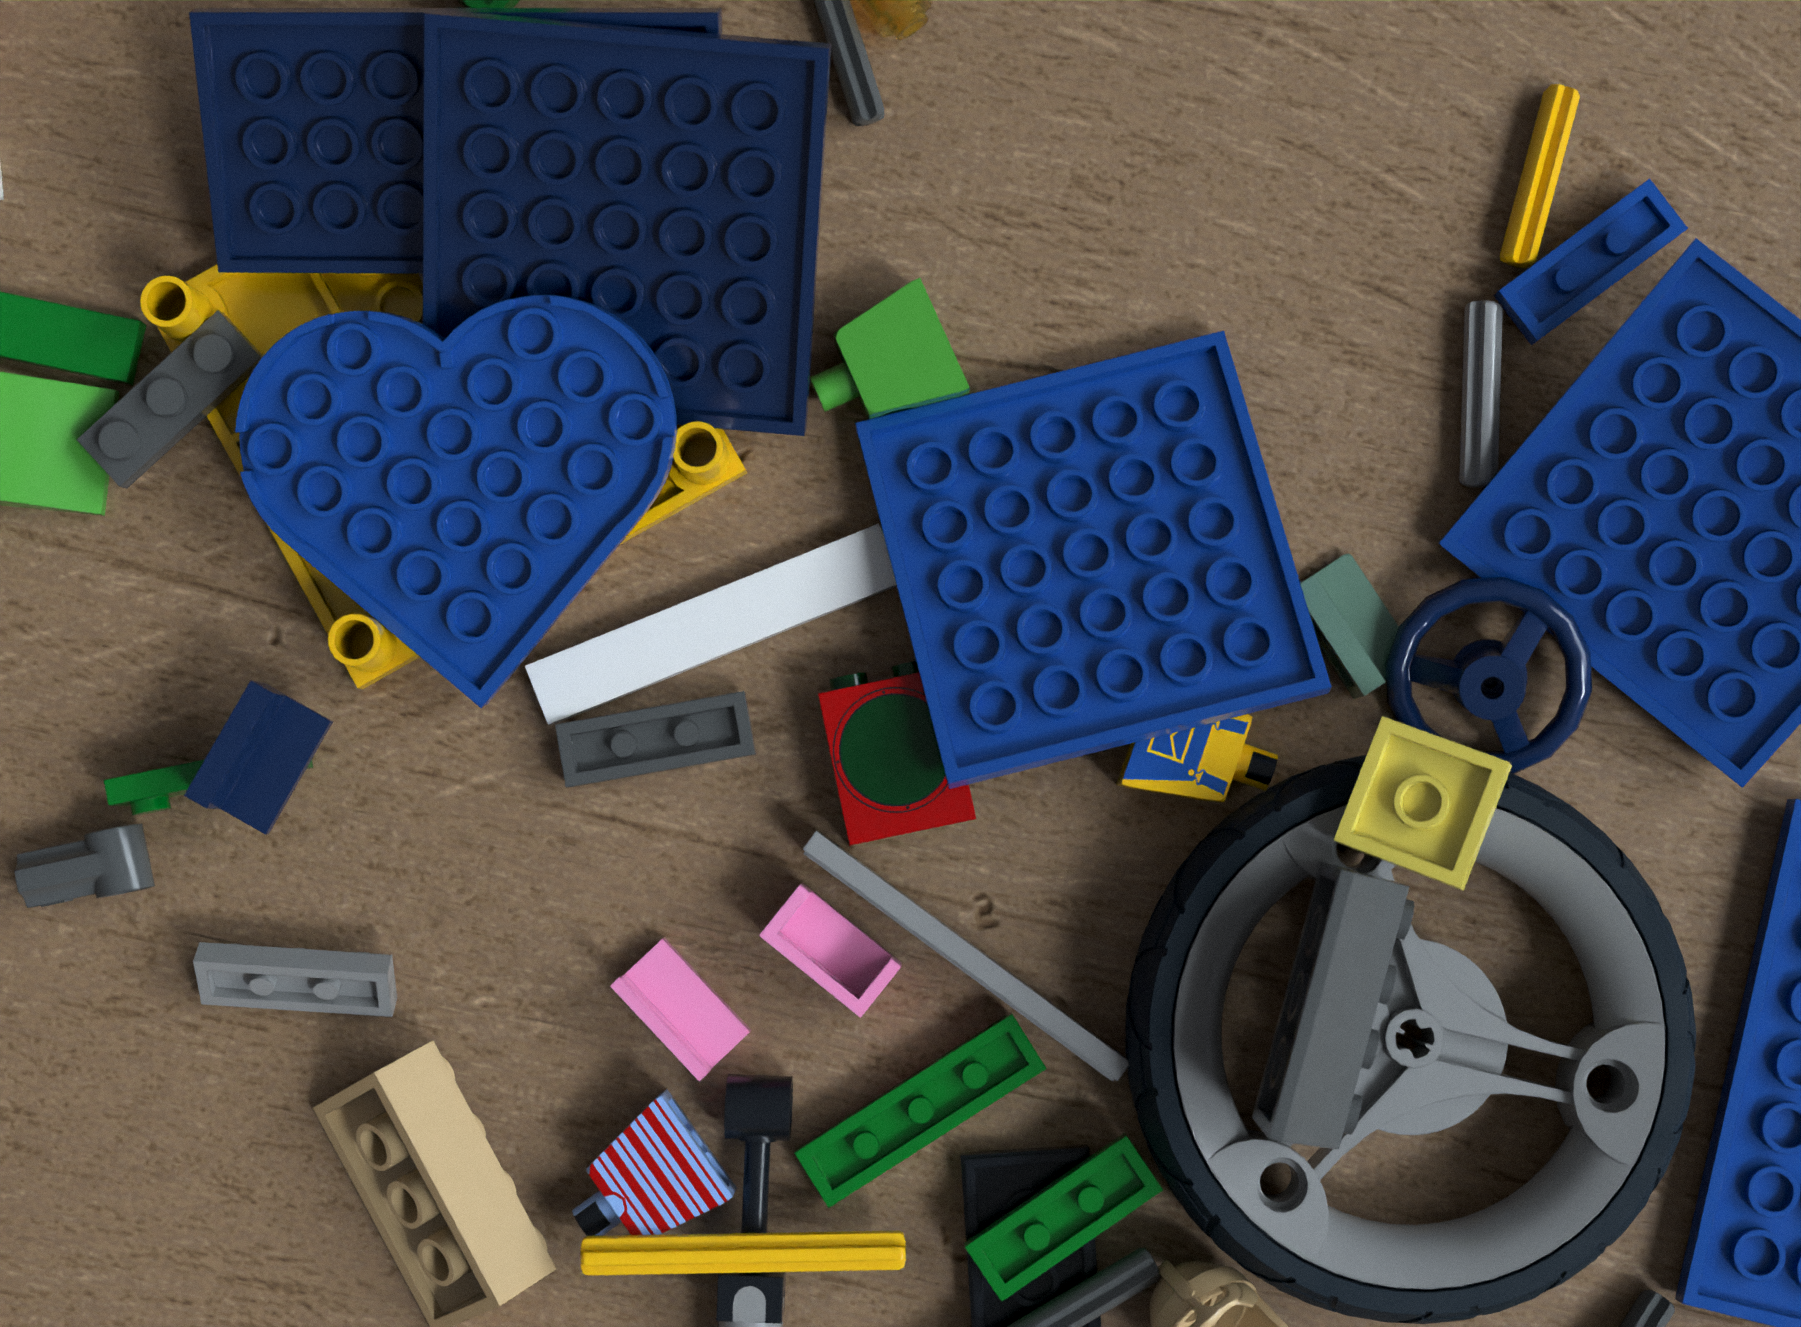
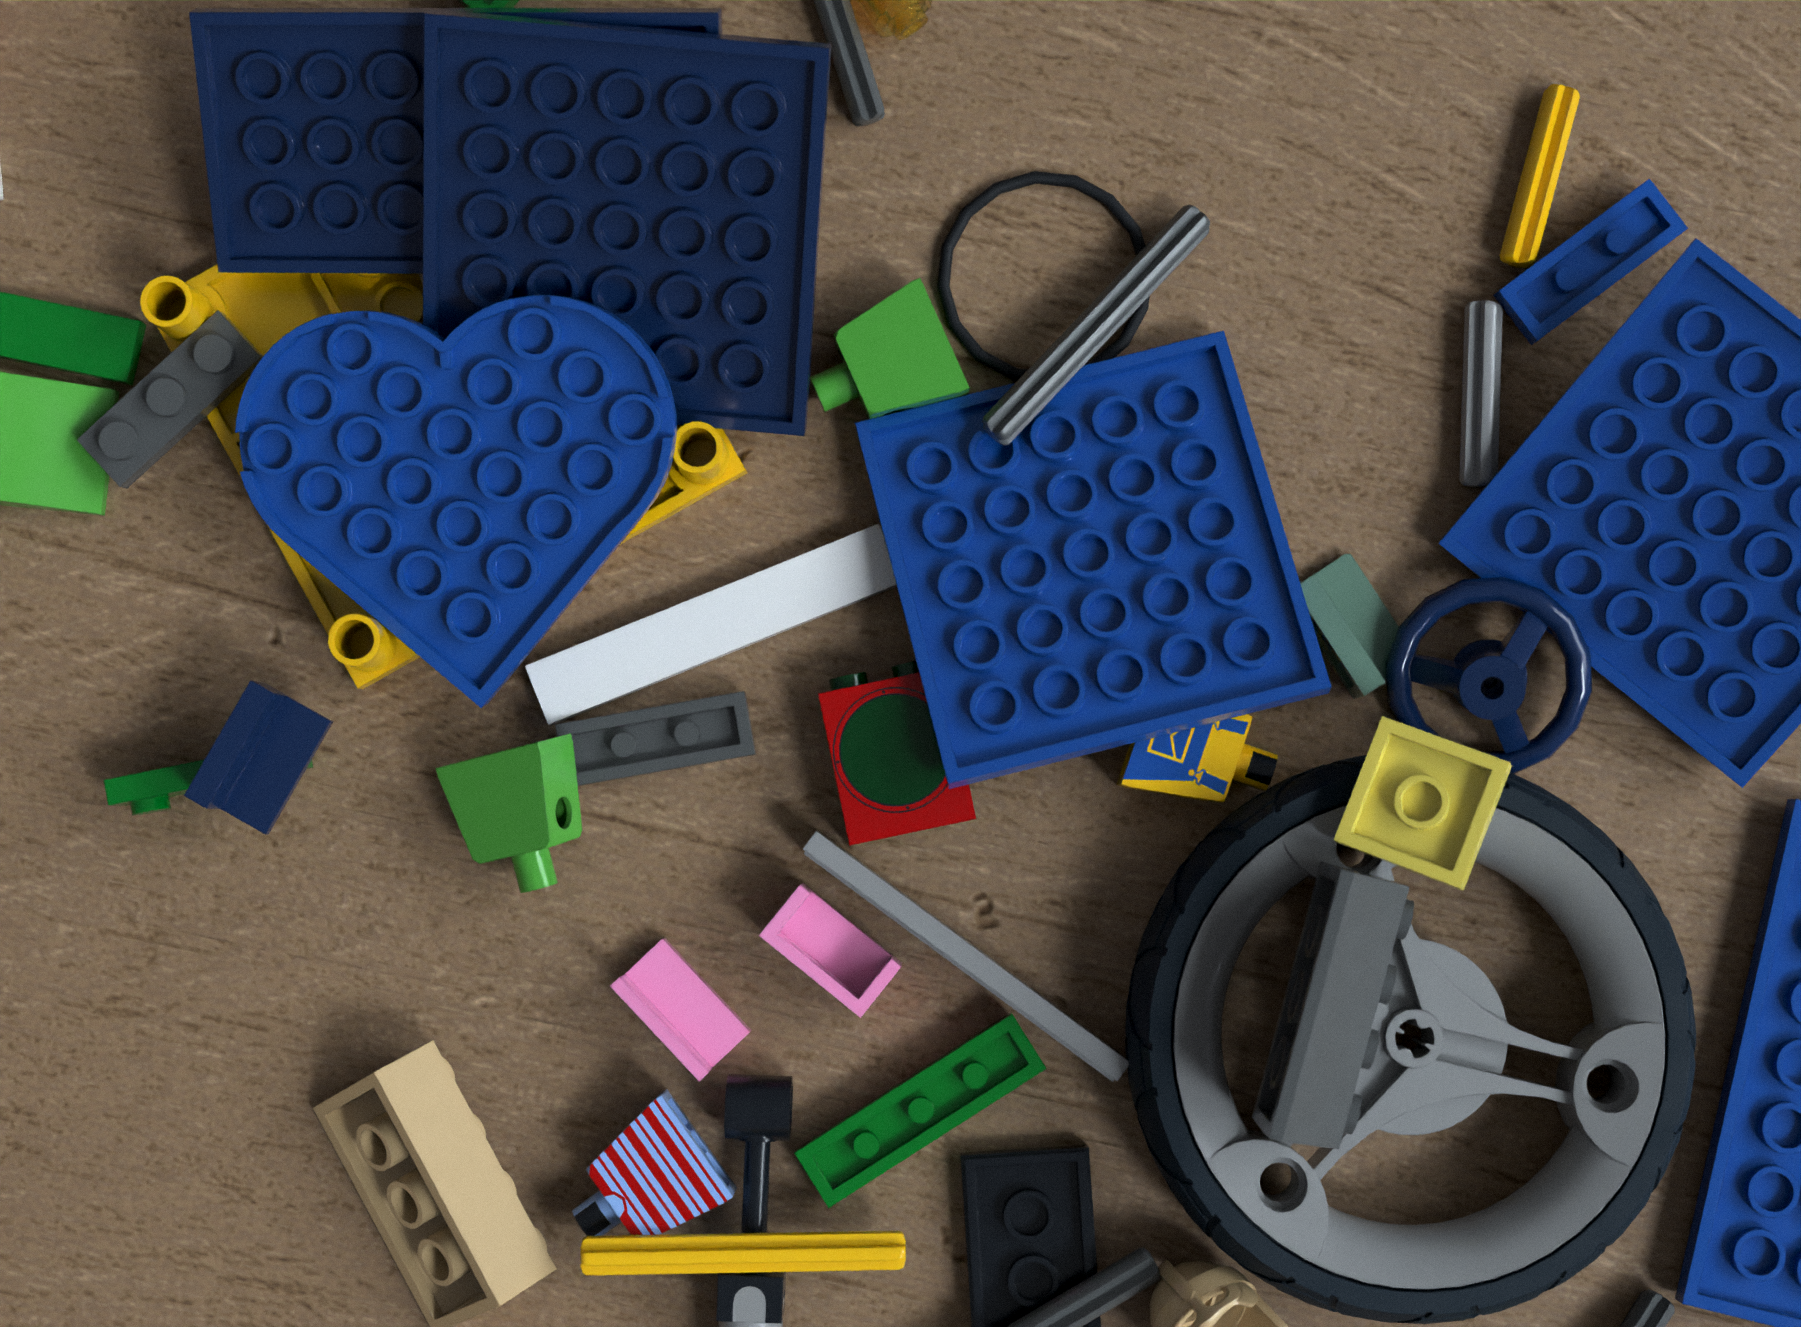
(102, 864): dark grey piece -> none
(295, 979): light grey plate -> none
(517, 806): none -> bright green torso
(981, 201): none -> black piece
(1062, 1217): green plate -> none
(1096, 325): none -> dark grey axle

